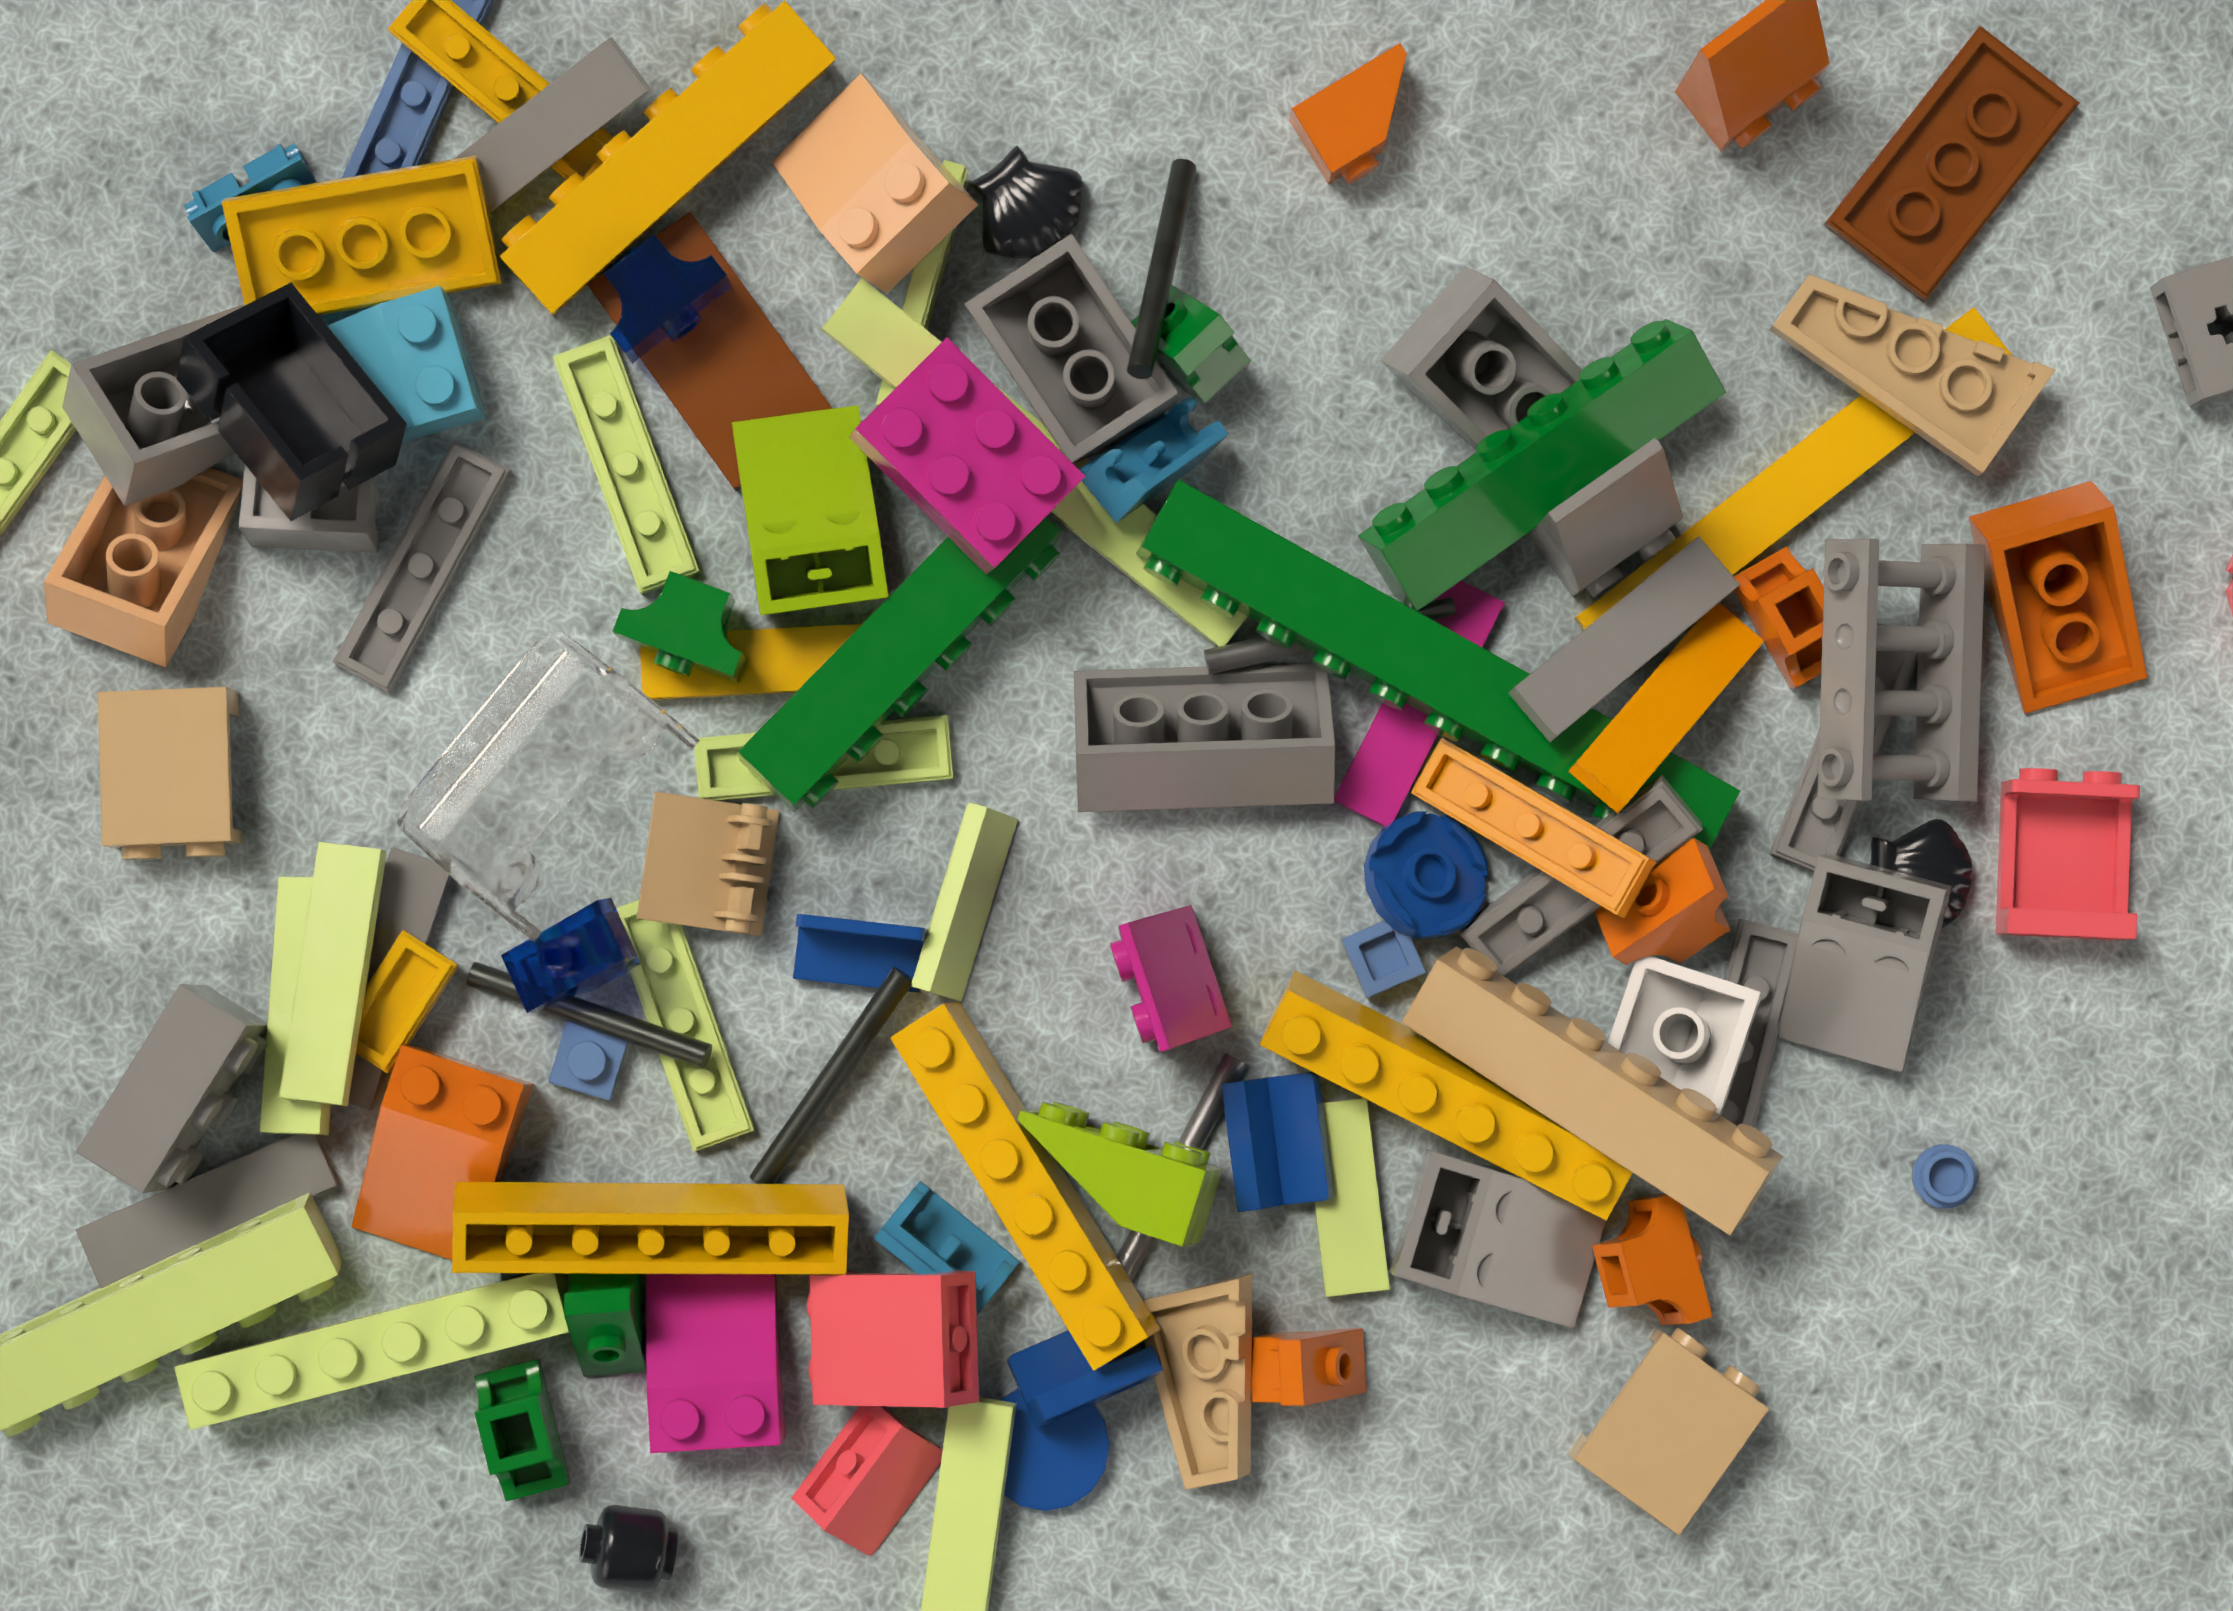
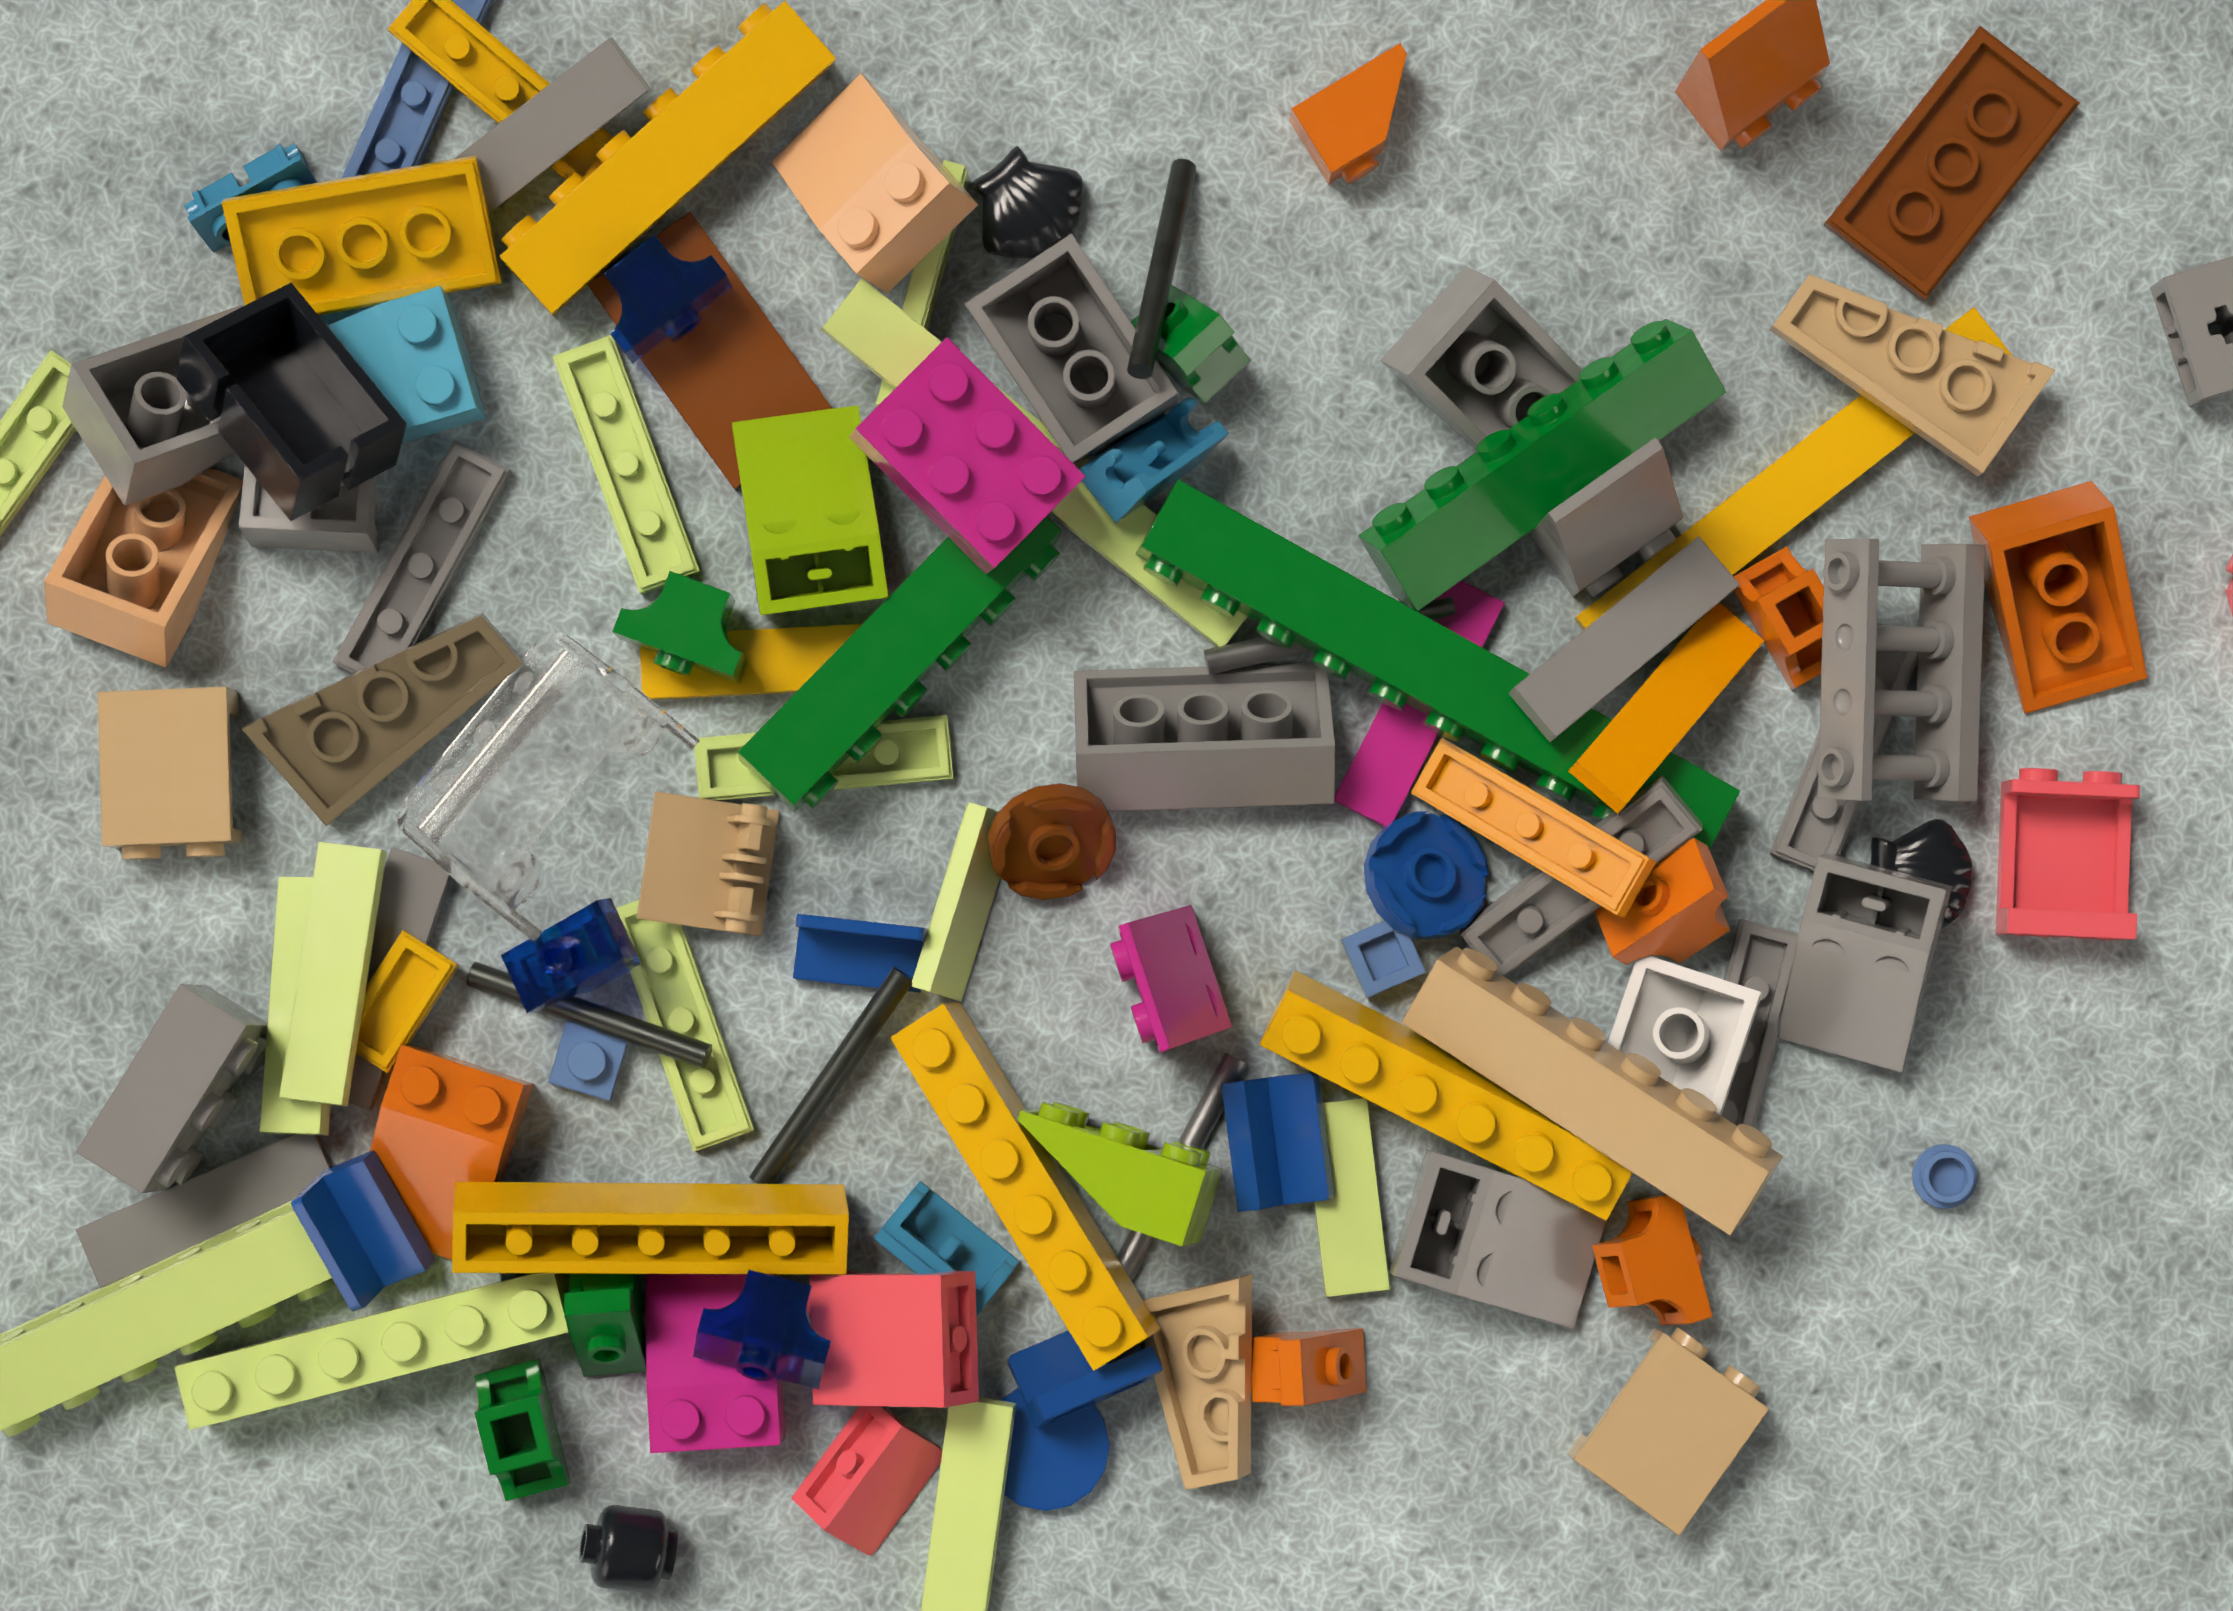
(361, 1229): none -> blue panel
(371, 722): none -> dark tan wing
(765, 1333): none -> clear blue brick
(1051, 841): none -> dark orange tile

